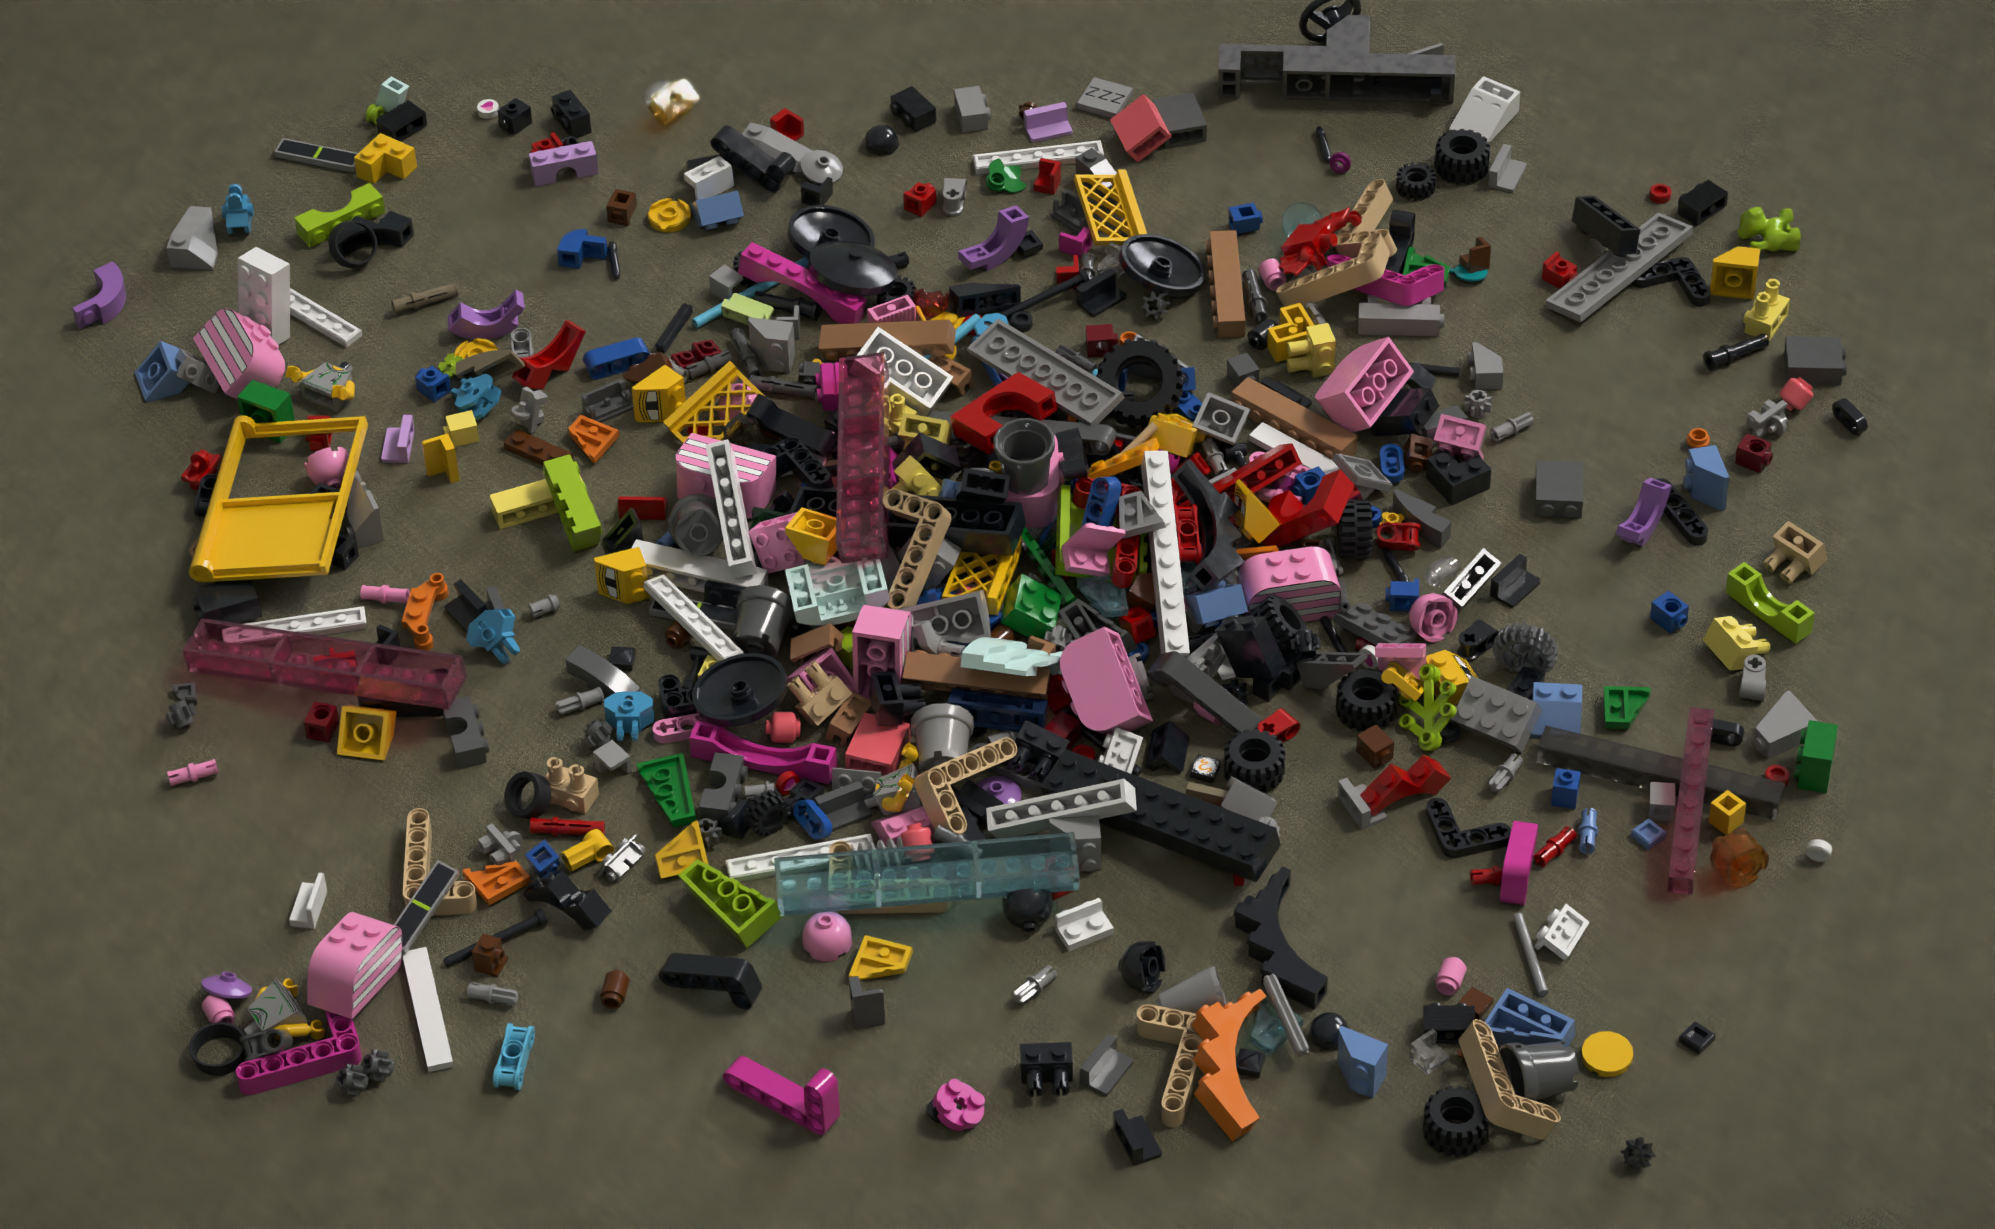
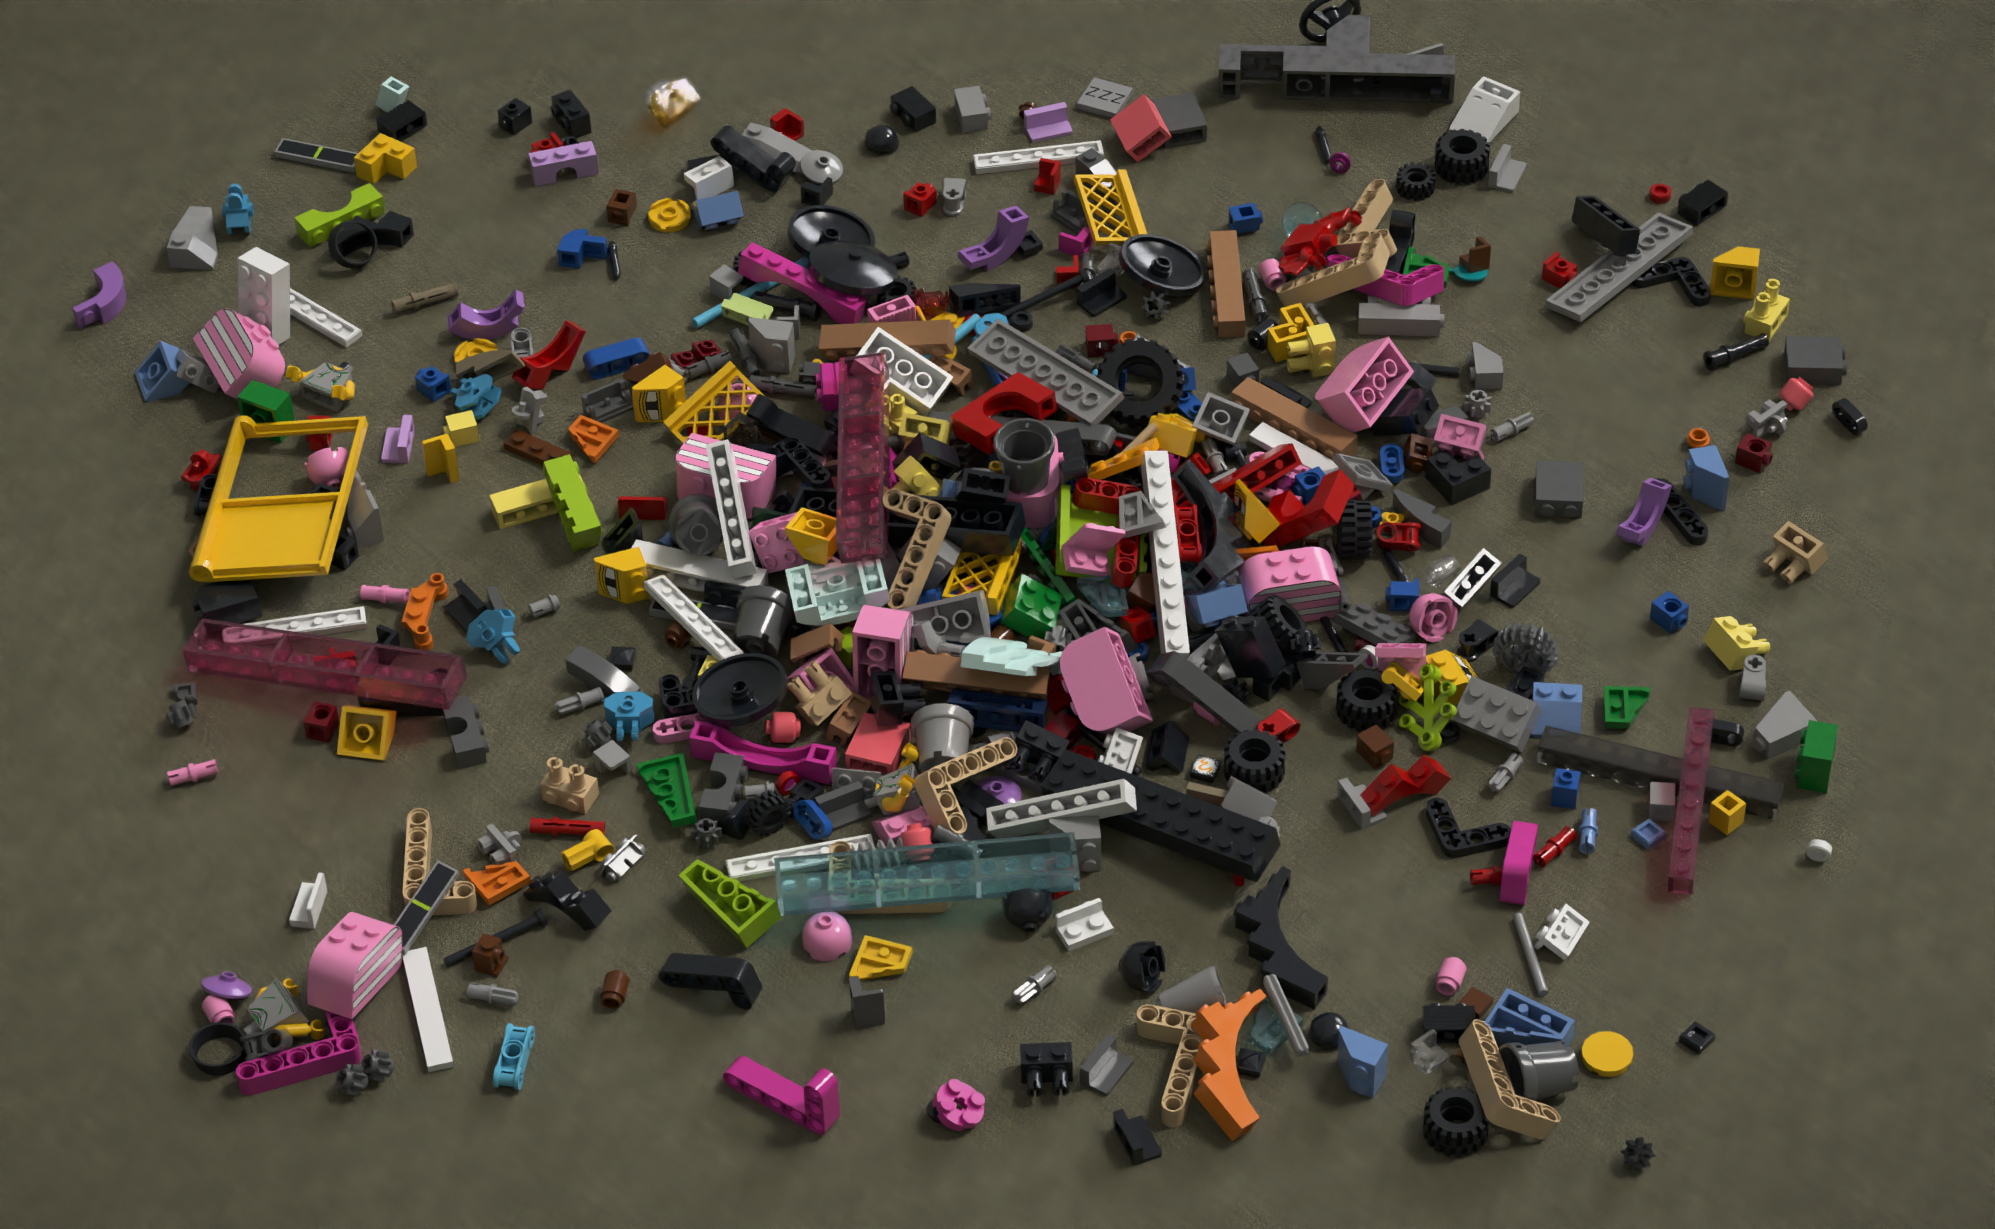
(374, 112): lime bush -> none
(449, 365): lime plant -> none
(487, 108): white tile -> none
(514, 790): black tyre -> none
(545, 862): blue brick -> none
(674, 328): black axle -> none
(681, 852): yellow wing -> none
(1006, 177): green plate -> none
(1107, 500): blue beam -> none
(1738, 858): clear orange brick -> none
(1748, 589): lime arch -> none
(1772, 230): lime animal -> none
(1777, 773): red tile -> none

